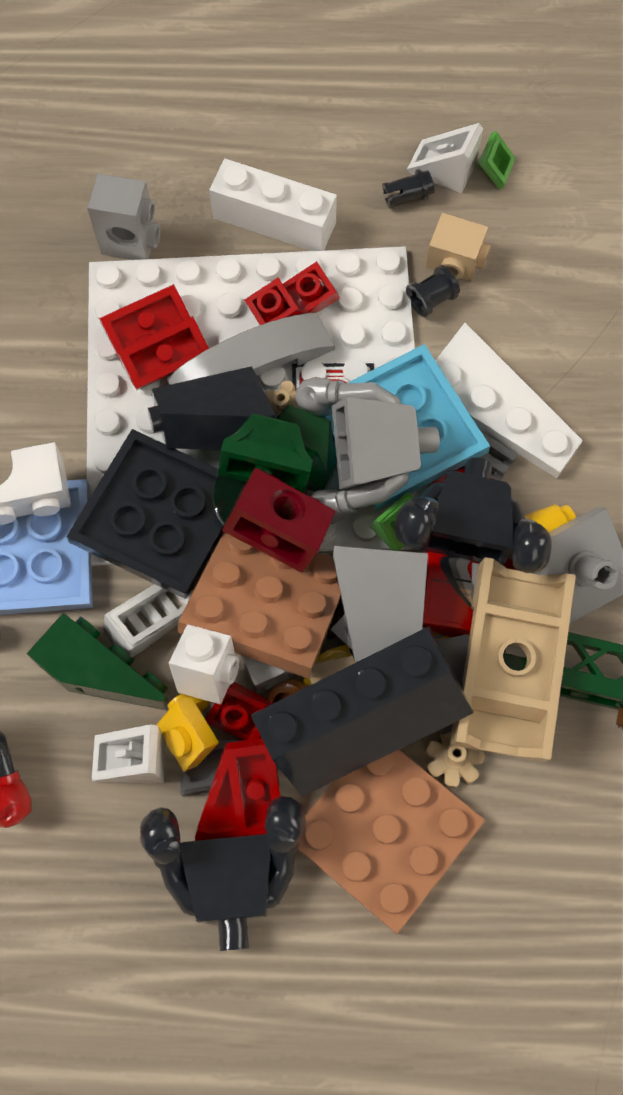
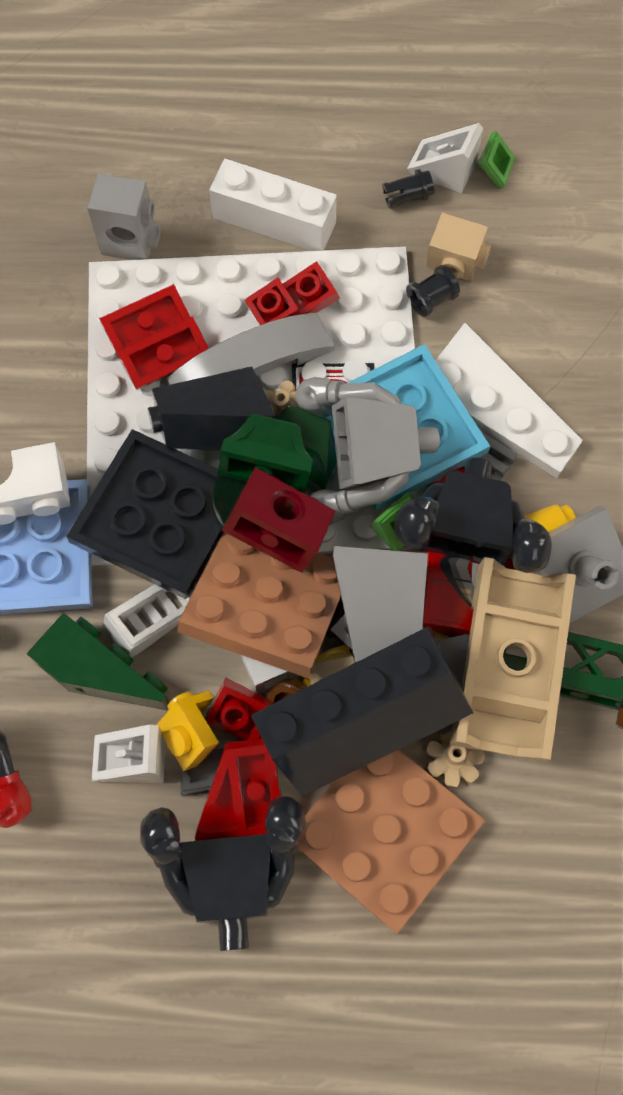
(204, 664): white brick -> none

